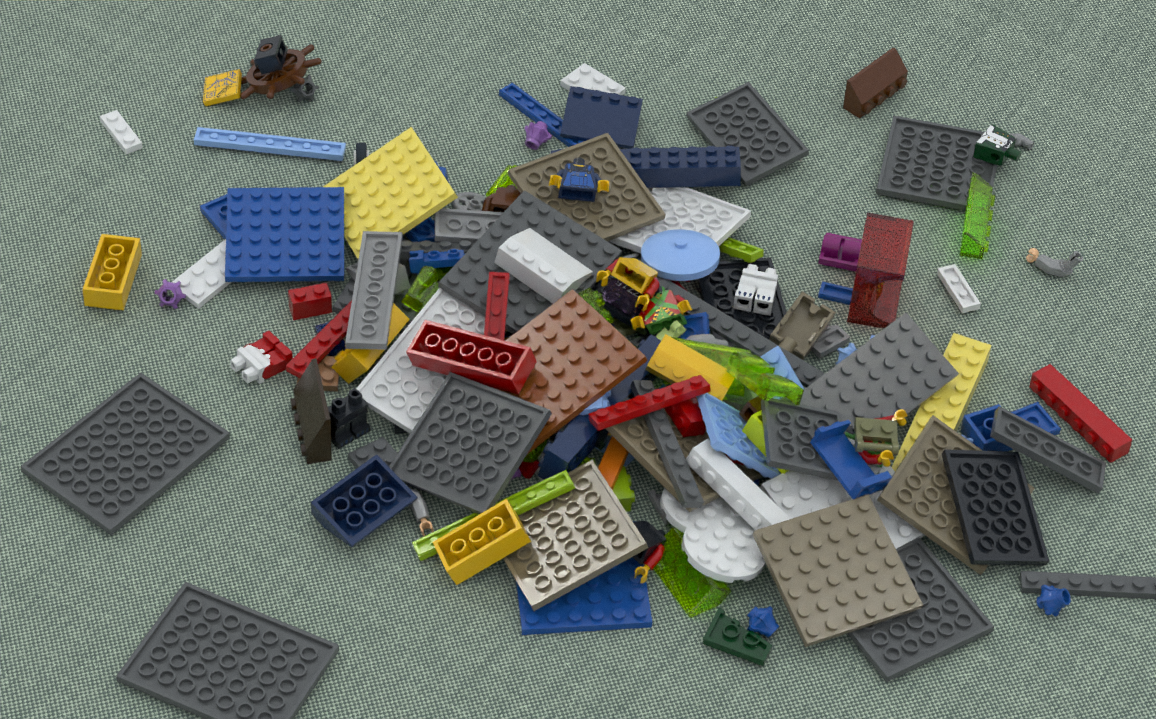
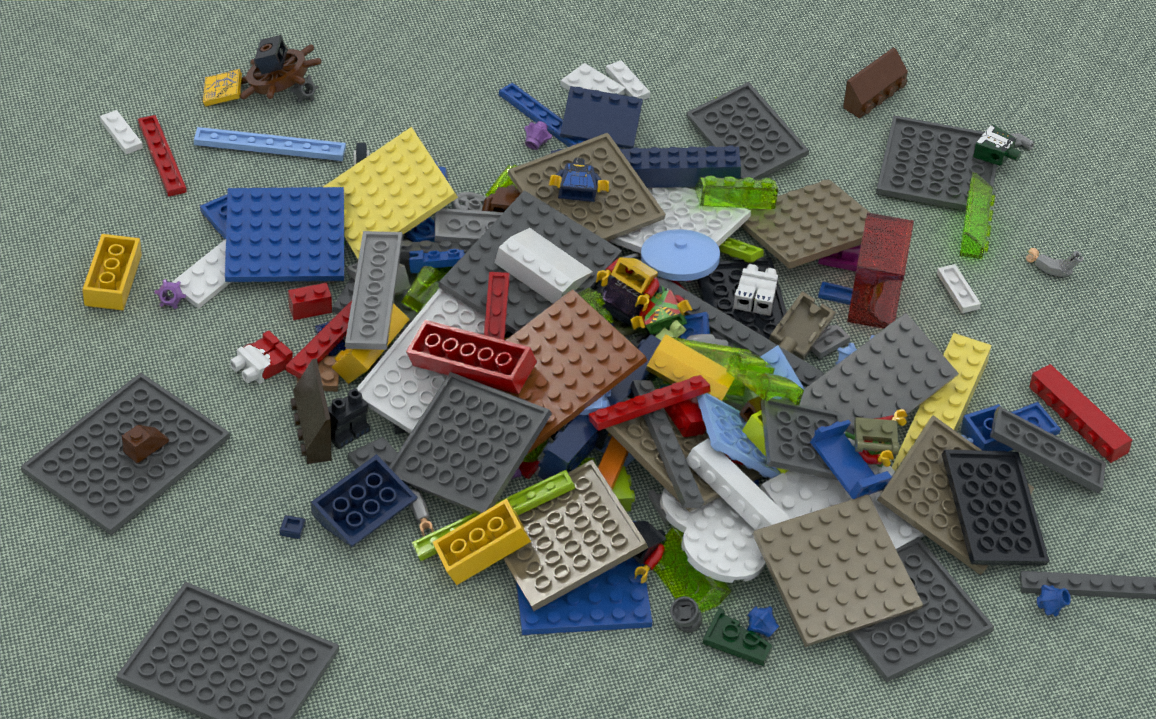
(142, 442): none -> reddish brown slope
(162, 155): none -> red tile
(292, 527): none -> dark blue tile
(624, 76): none -> white plate
(683, 610): none -> dark grey wheel
(737, 192): none -> clear neon green slope
(808, 224): none -> dark tan plate

